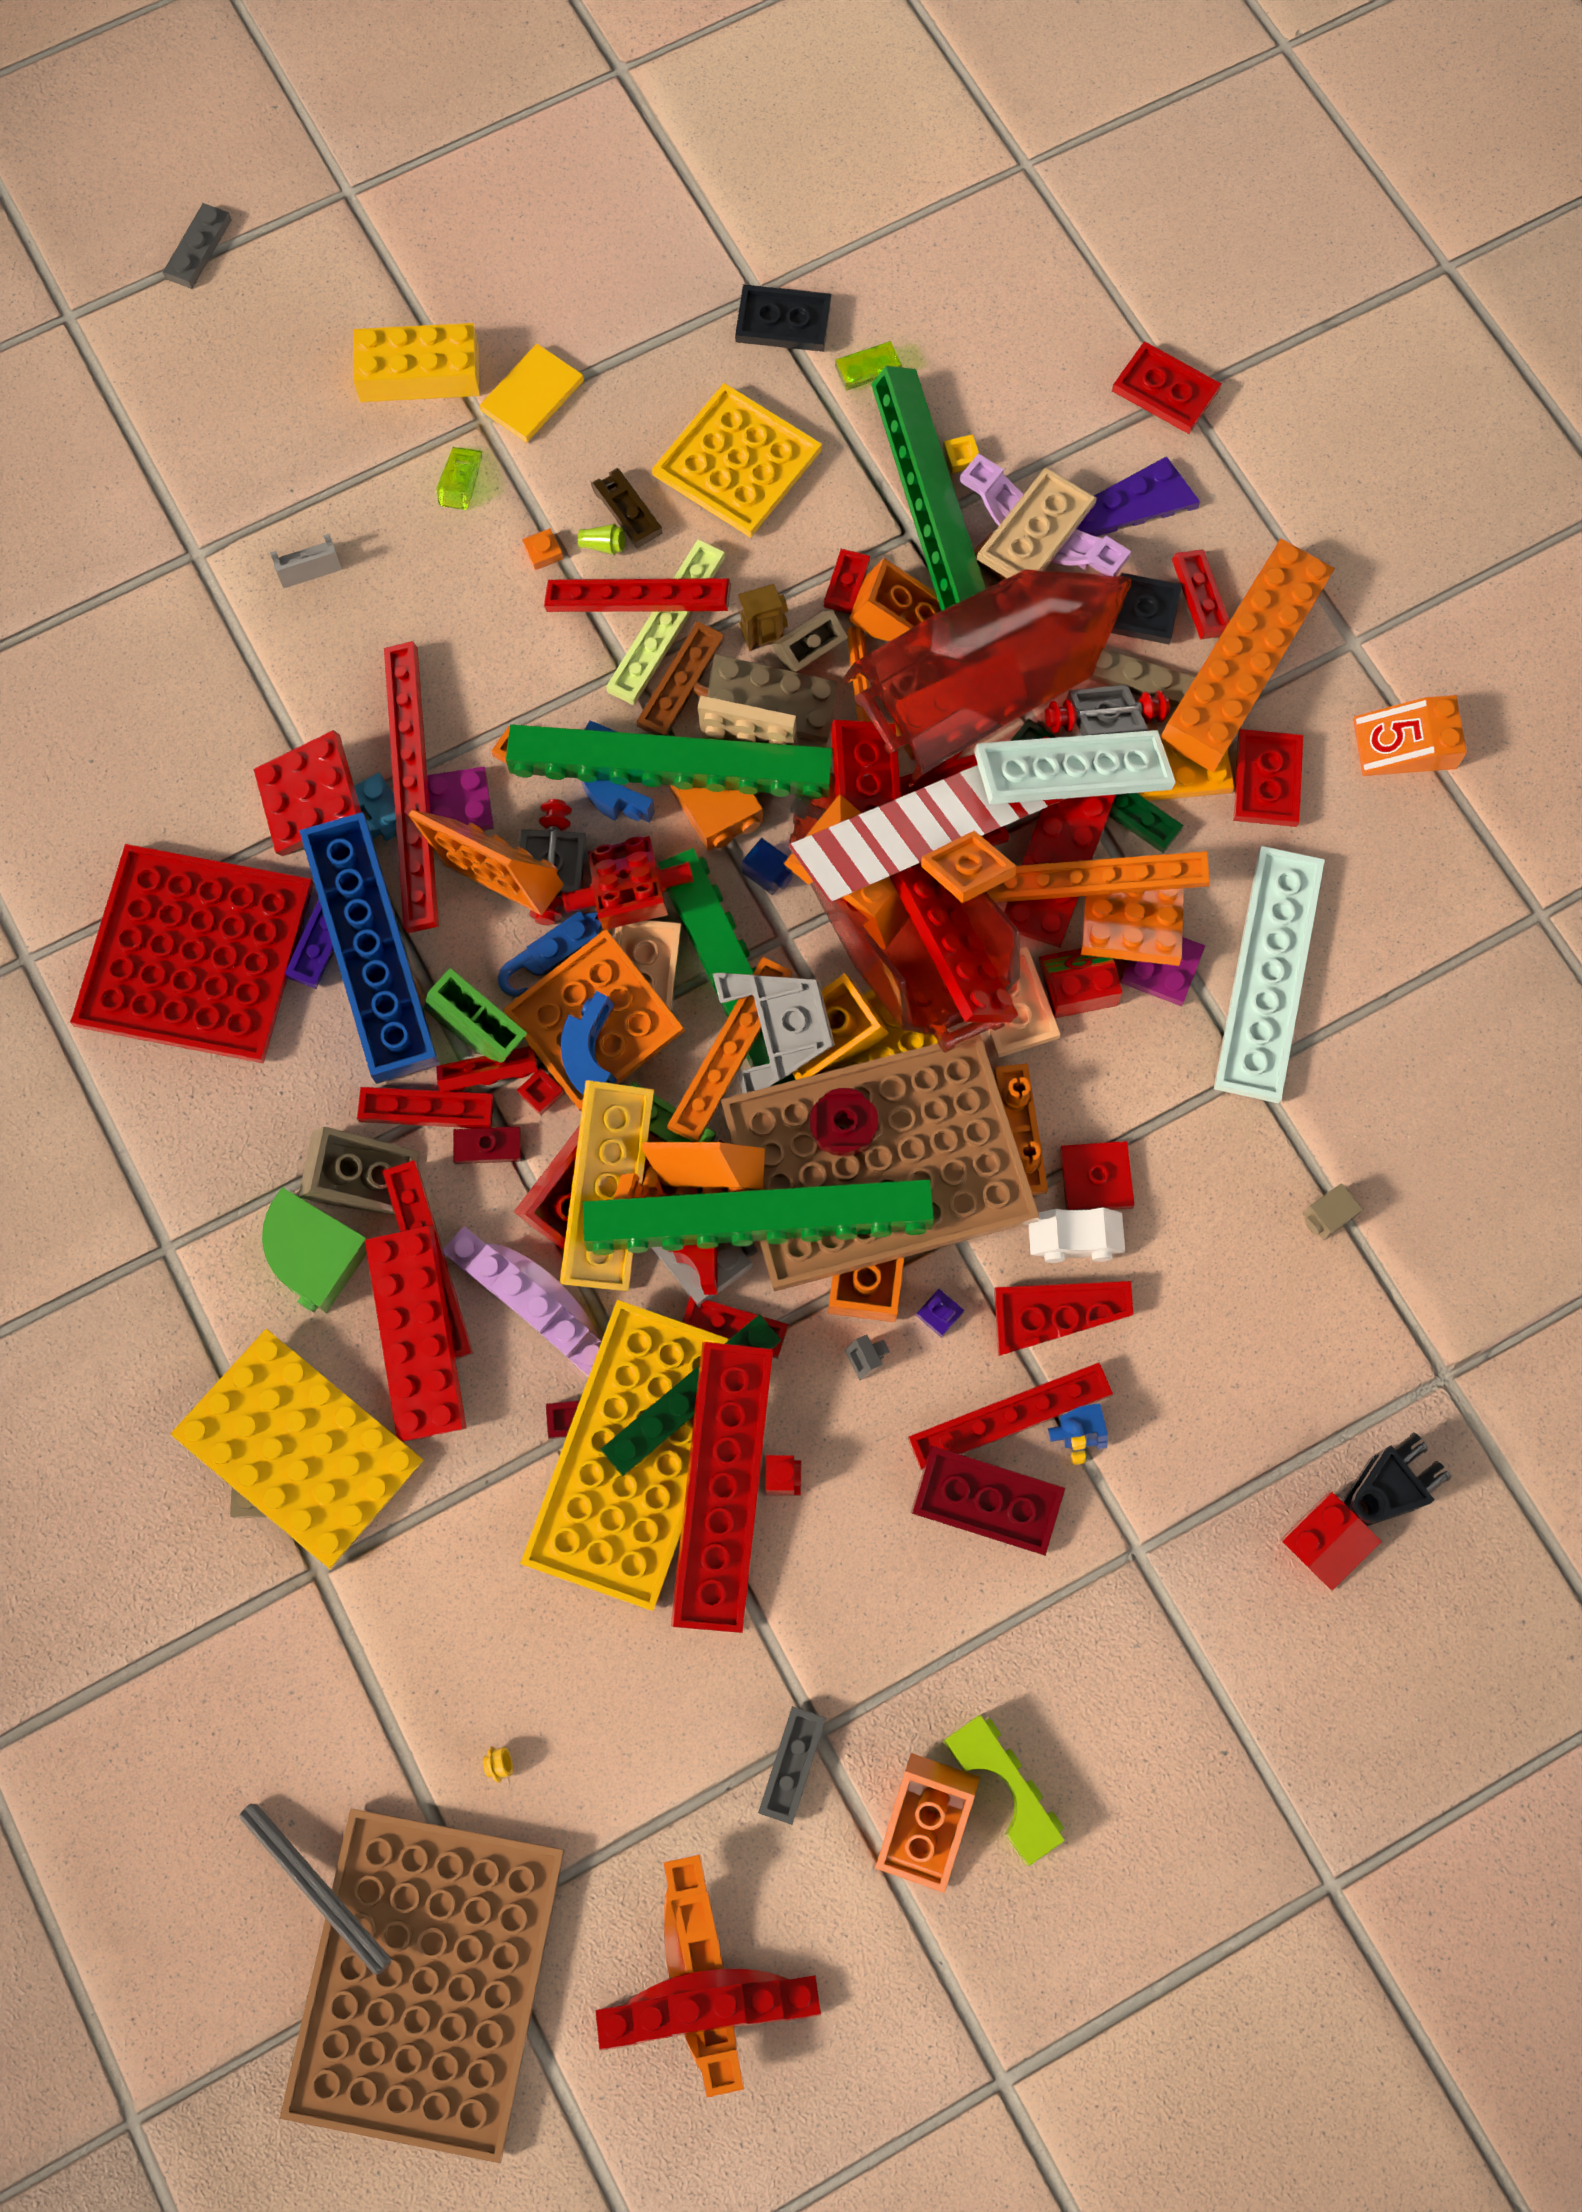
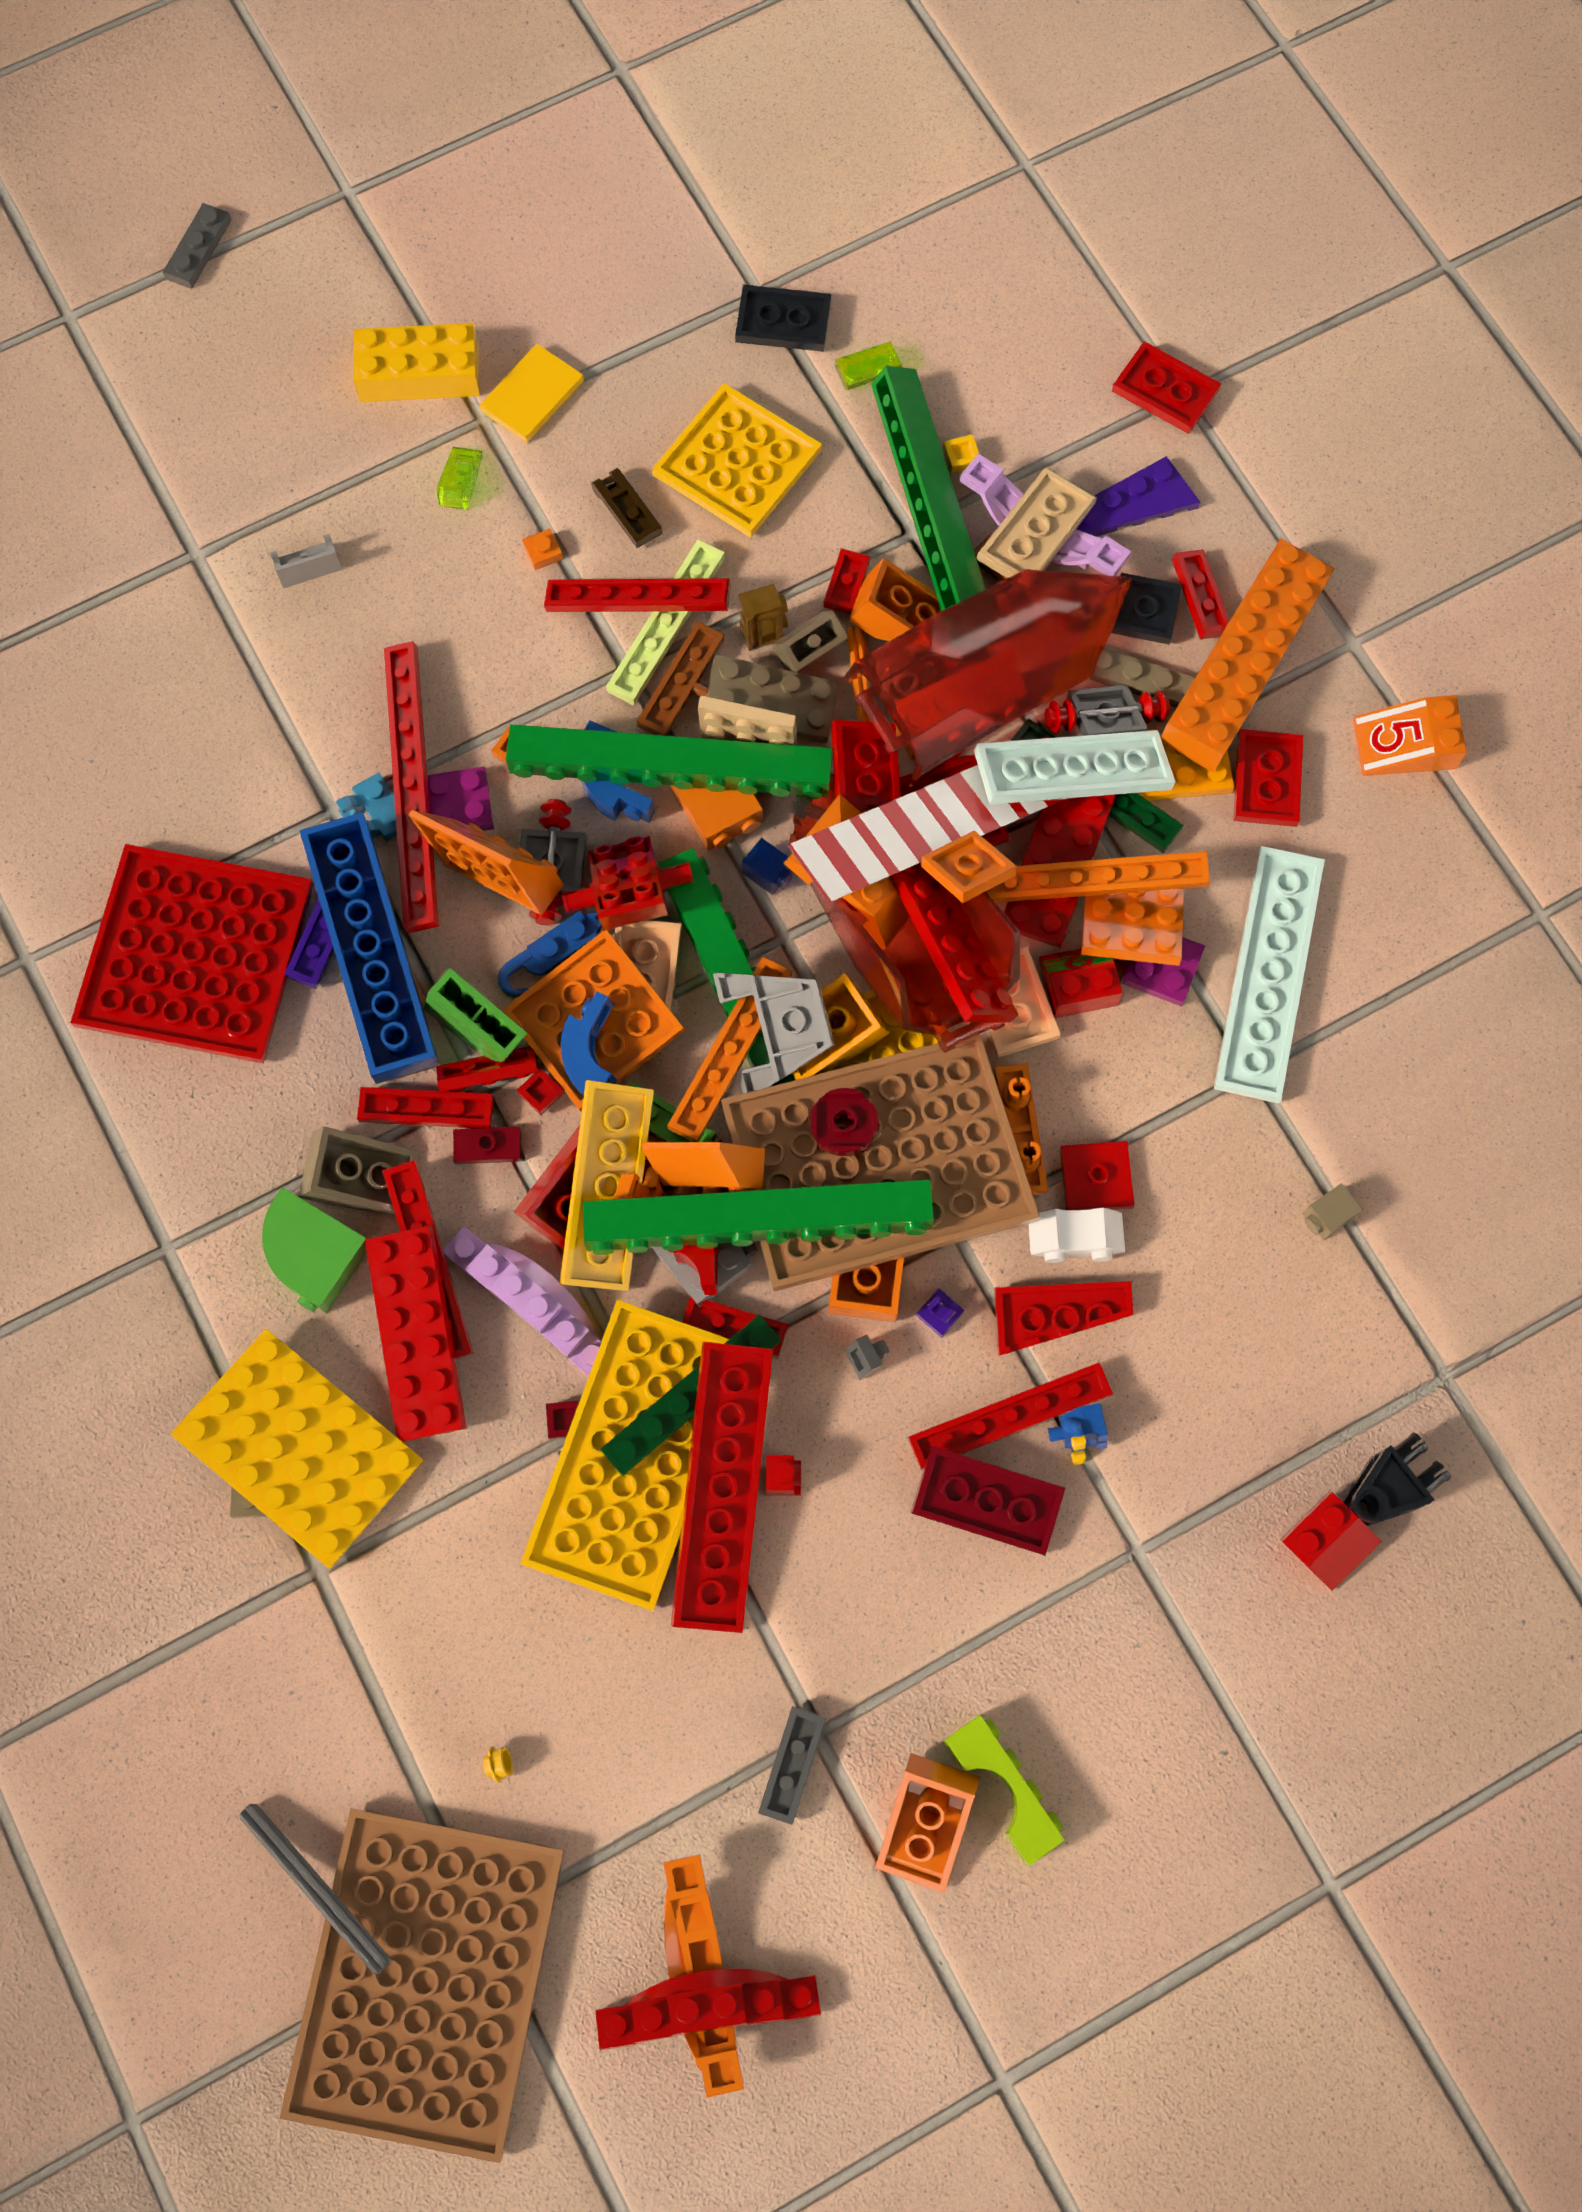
(306, 790): red plate -> none
(604, 539): lime cone -> none

